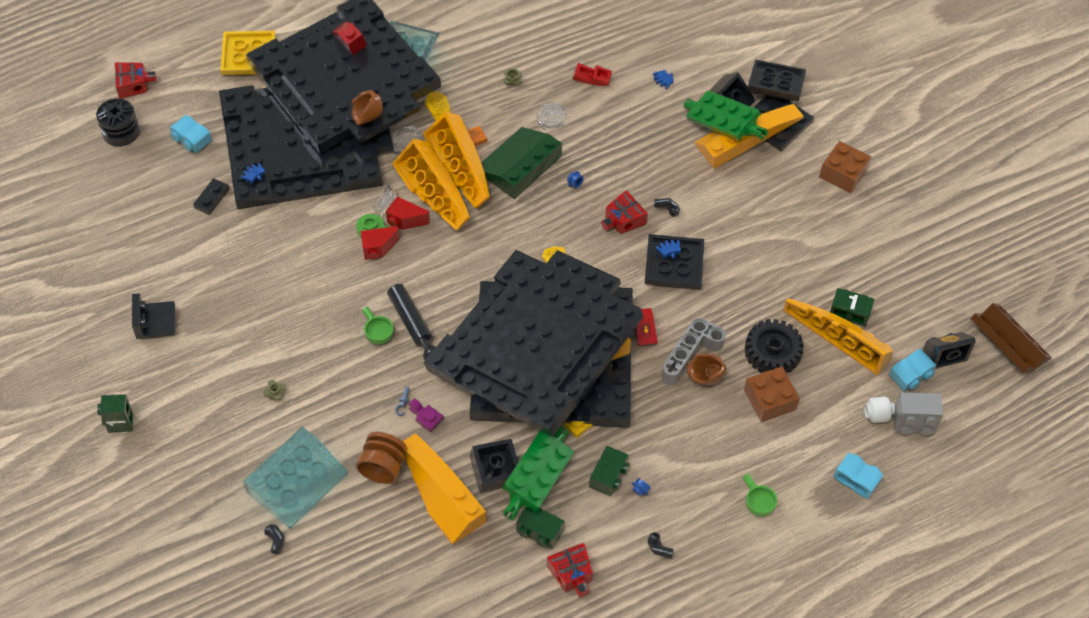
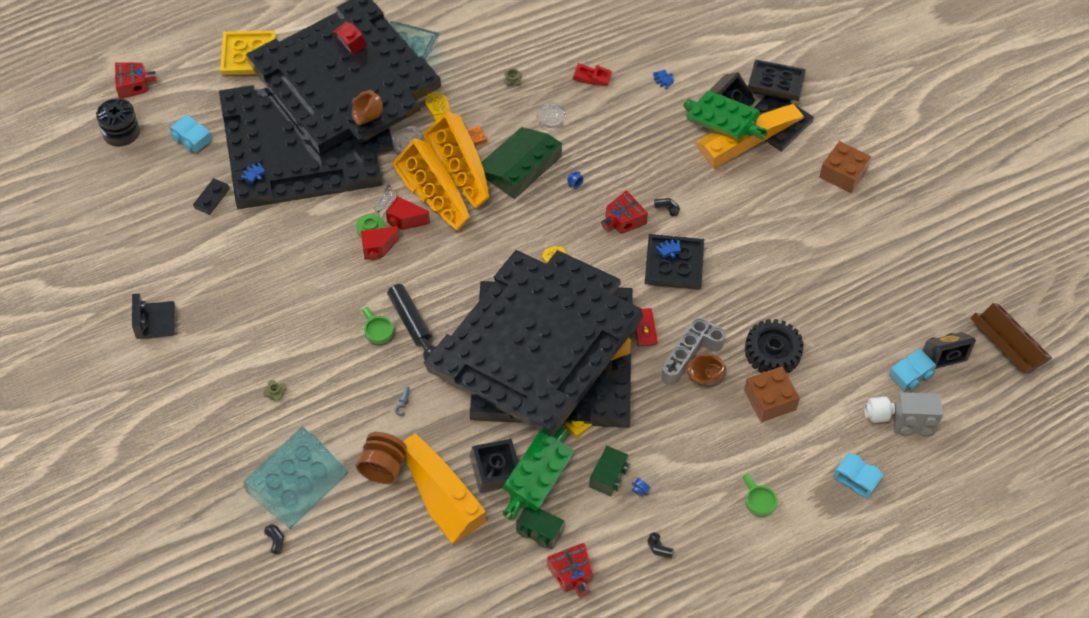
(116, 413): dark green brick -> none
(426, 417): magenta plate -> none
(842, 334): light orange wedge -> none
(852, 306): dark green brick -> none

